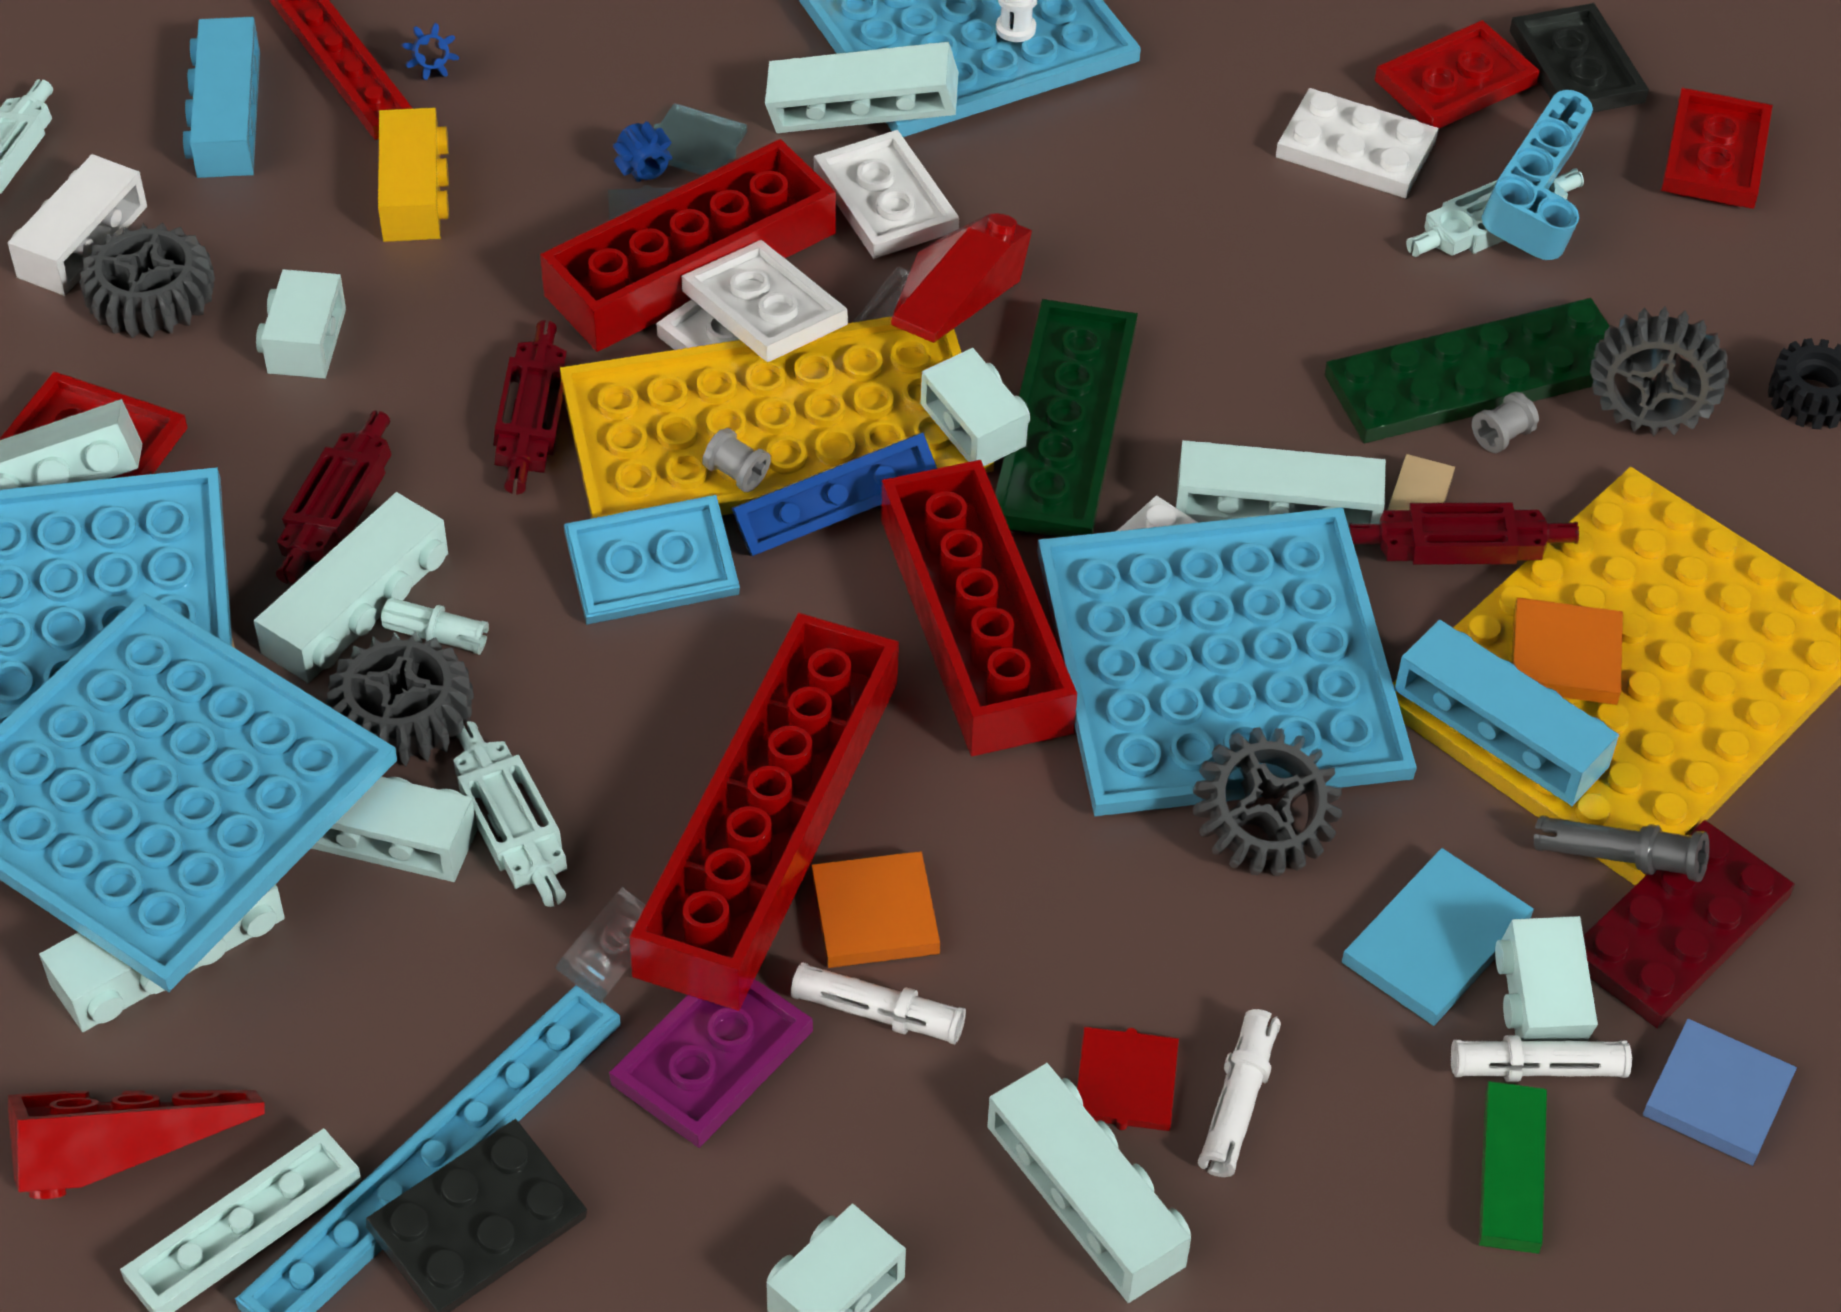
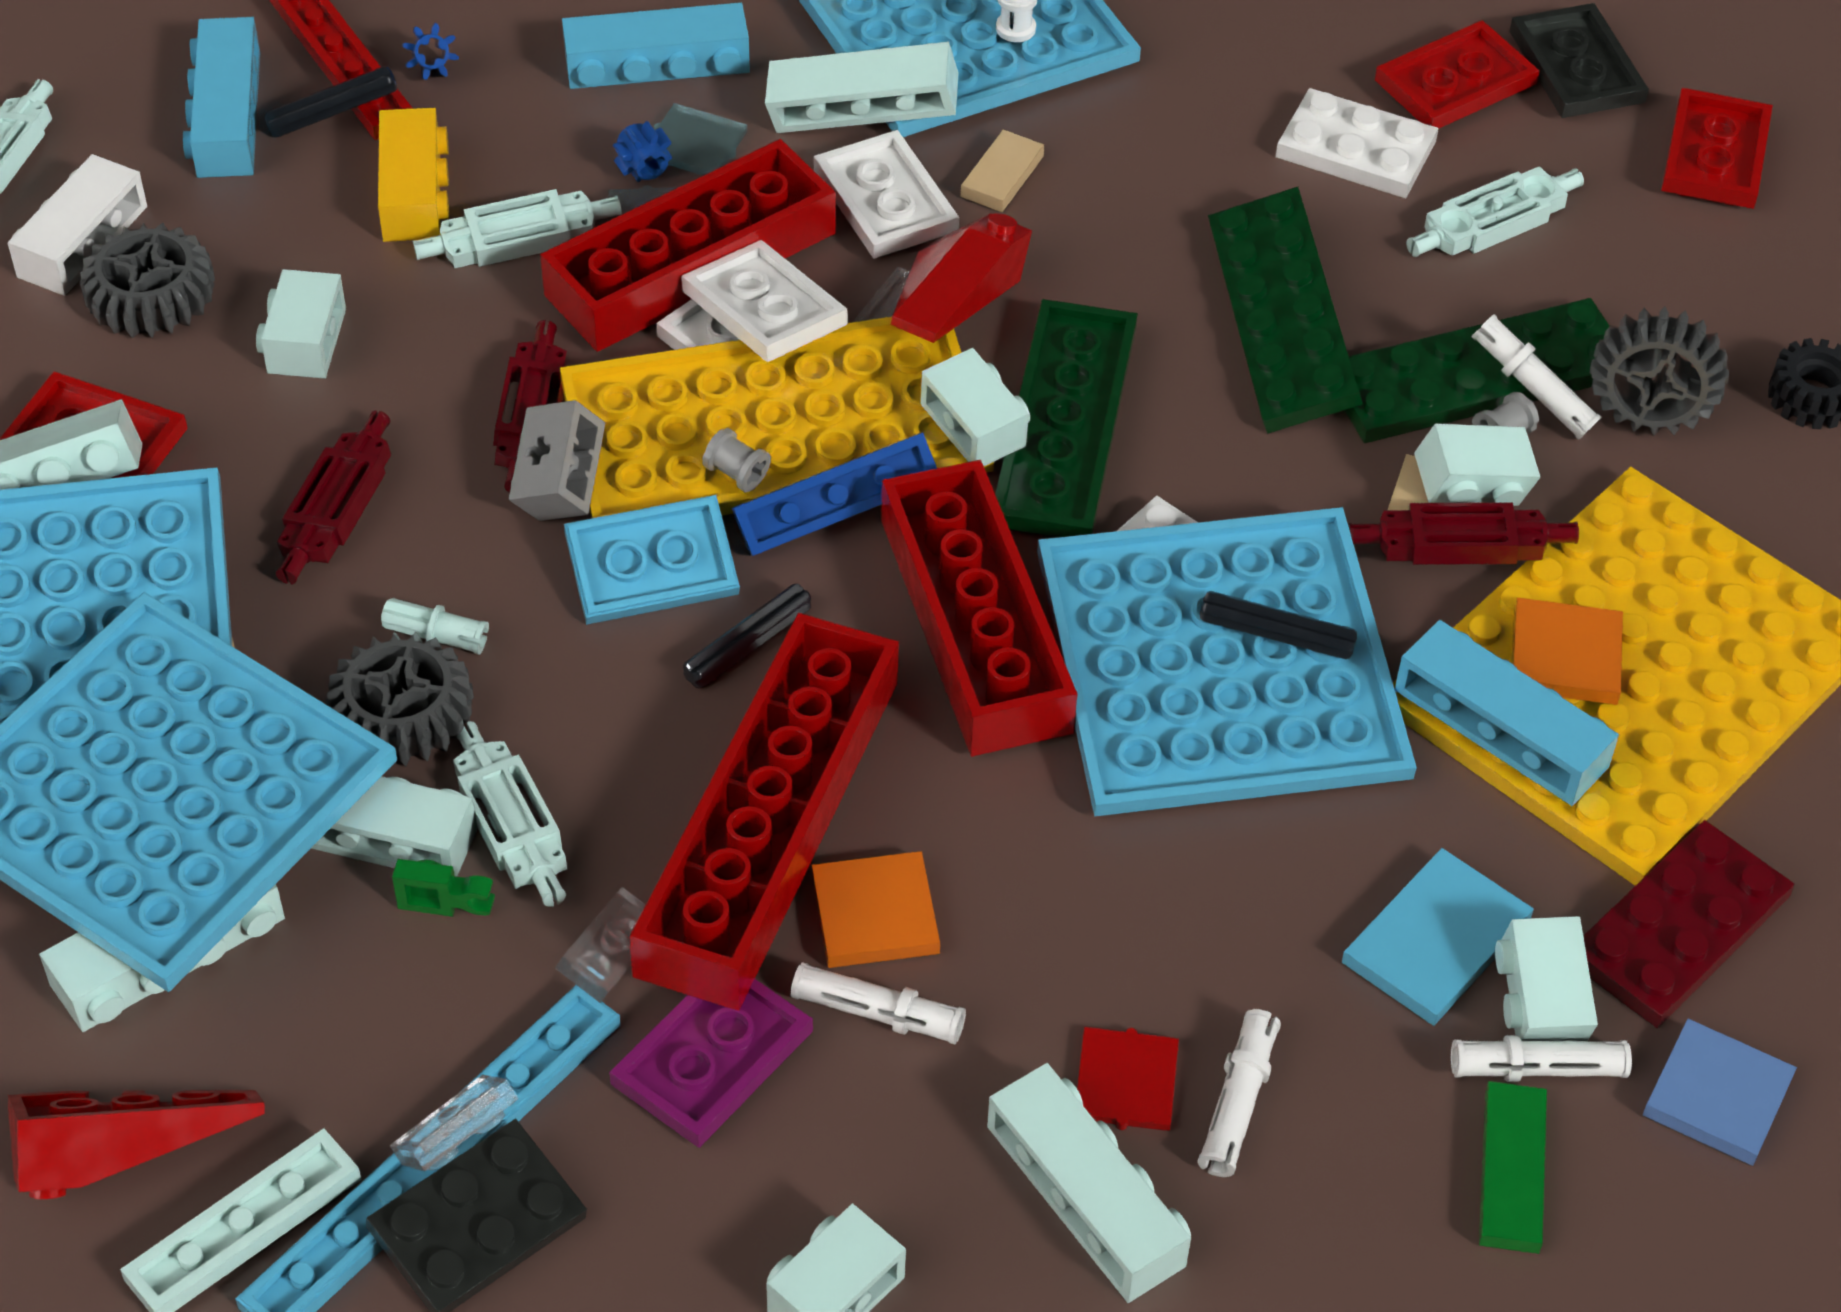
(331, 101): none -> black axle
(350, 587): light aqua brick -> none
(434, 889): none -> green plate
(469, 1112): none -> clear plate
(515, 227): none -> light aqua piece
(557, 460): none -> light grey brick
(656, 45): none -> medium azure brick
(746, 636): none -> black axle
(1002, 170): none -> tan tile
(1258, 481): light aqua brick -> none
(1259, 781): dark grey gear -> none
(1278, 625): none -> black axle
(1284, 311): none -> dark green plate
(1476, 464): none -> light aqua brick
(1521, 205): medium azure beam -> none
(1535, 376): none -> white pin
(1647, 849): dark grey pin -> none

